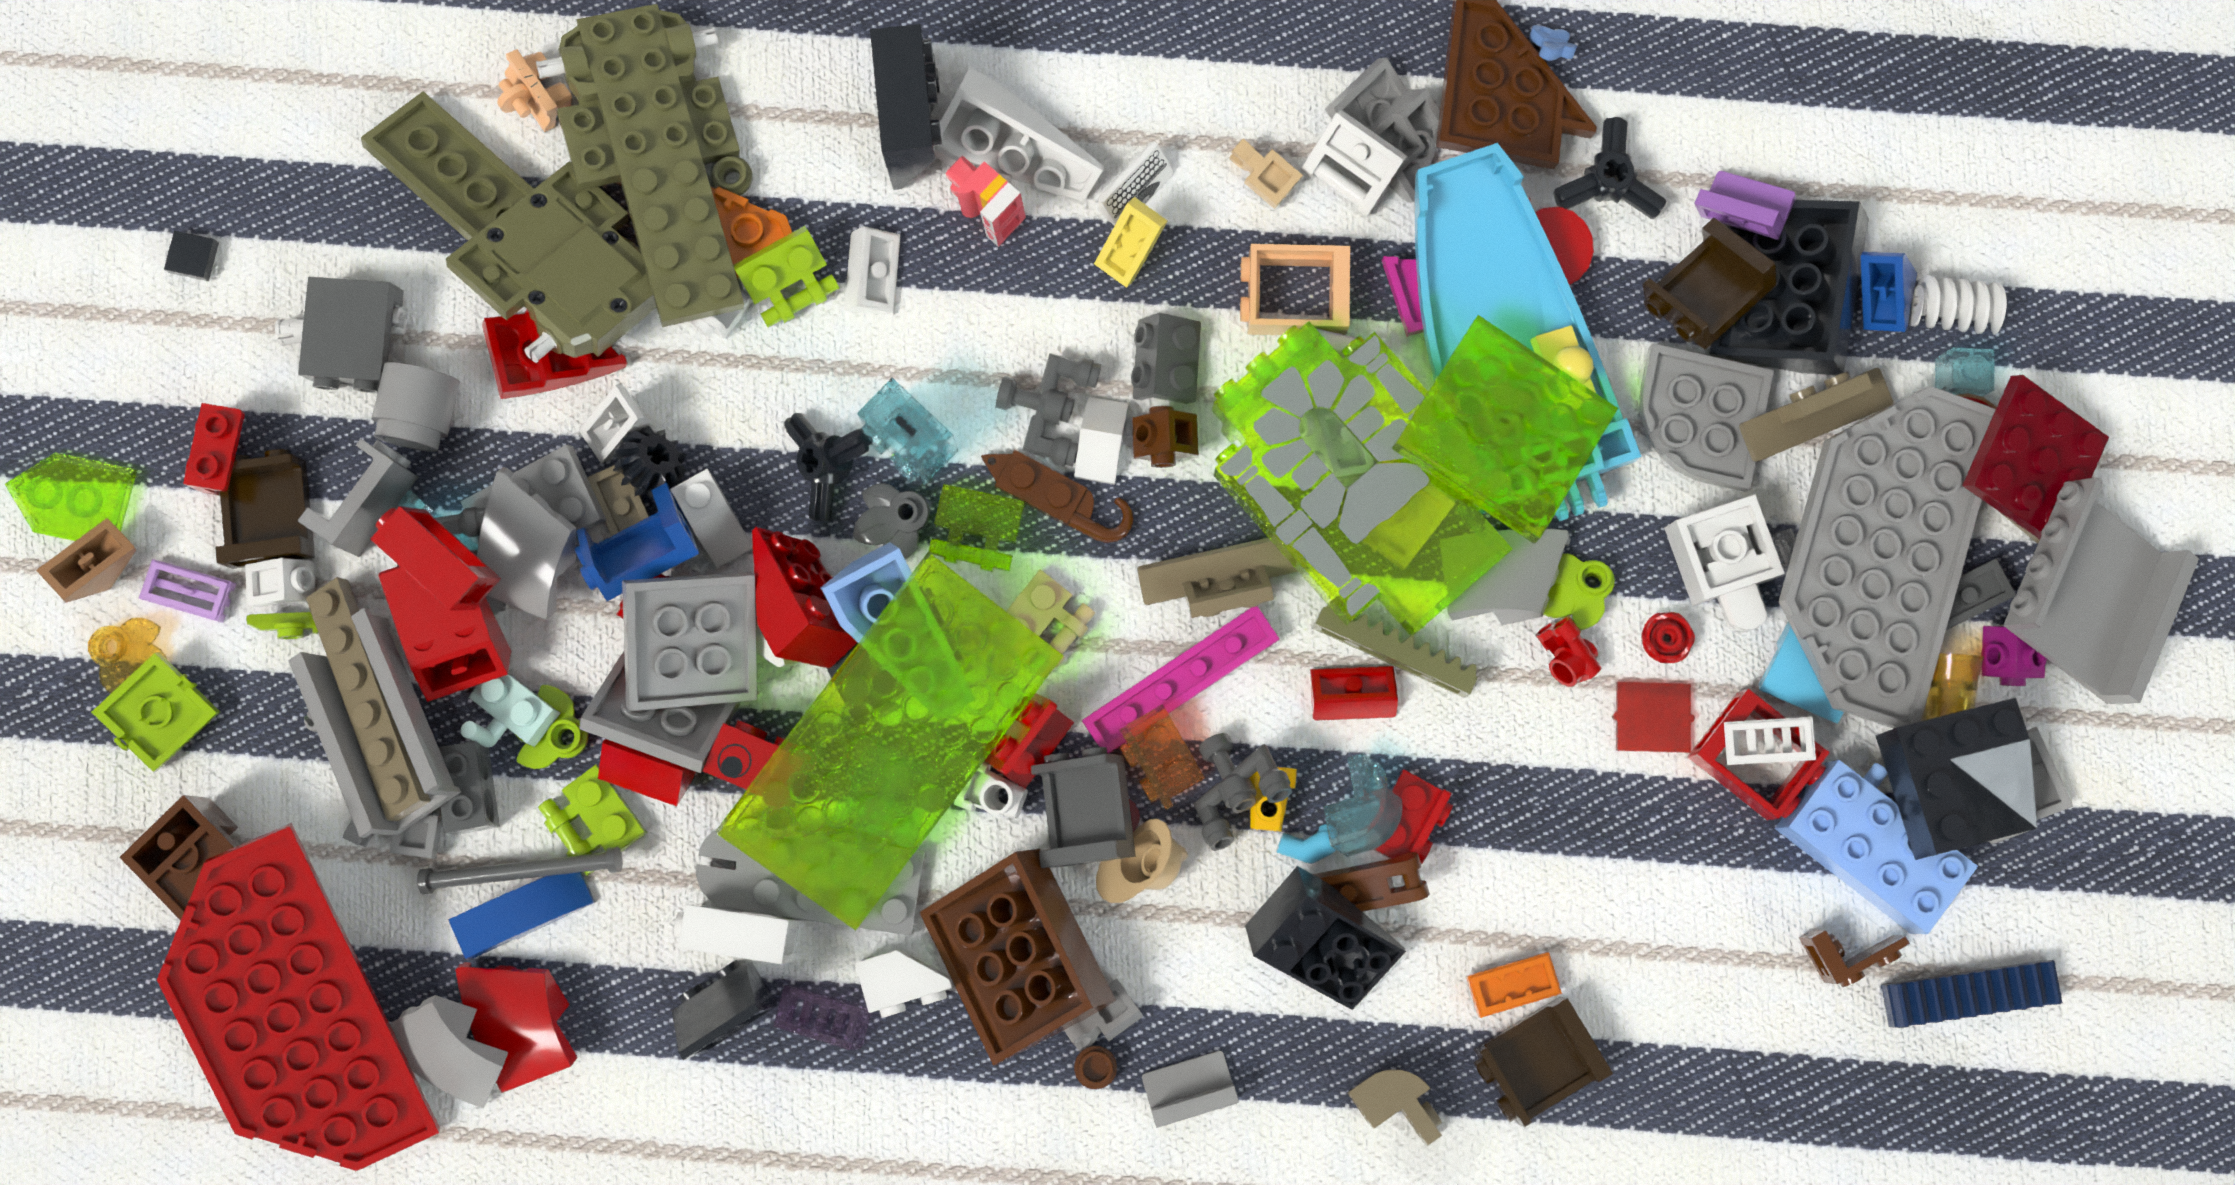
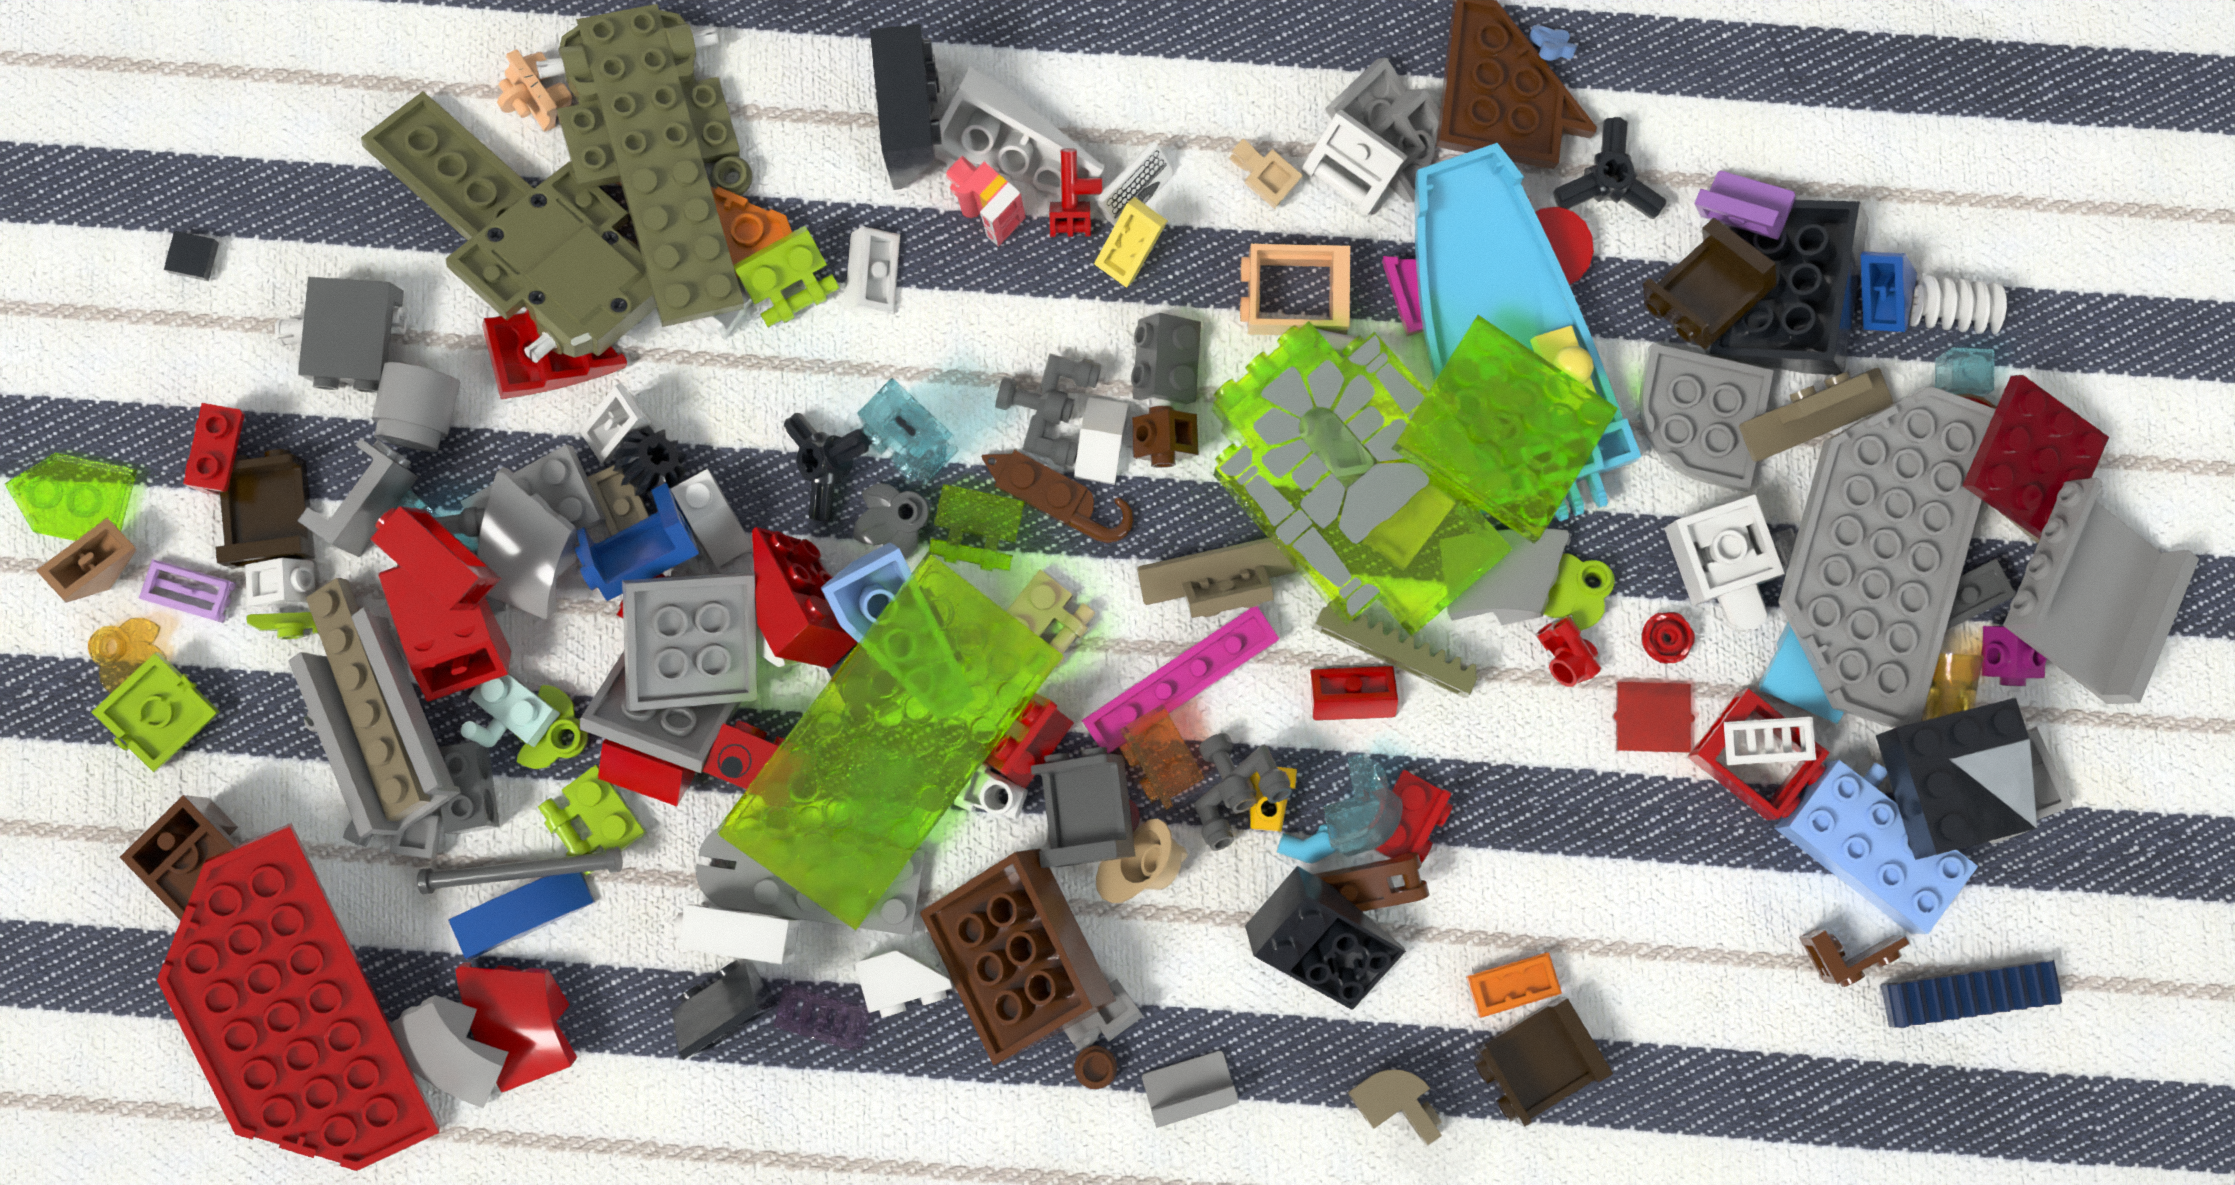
(1070, 206): none -> red arm

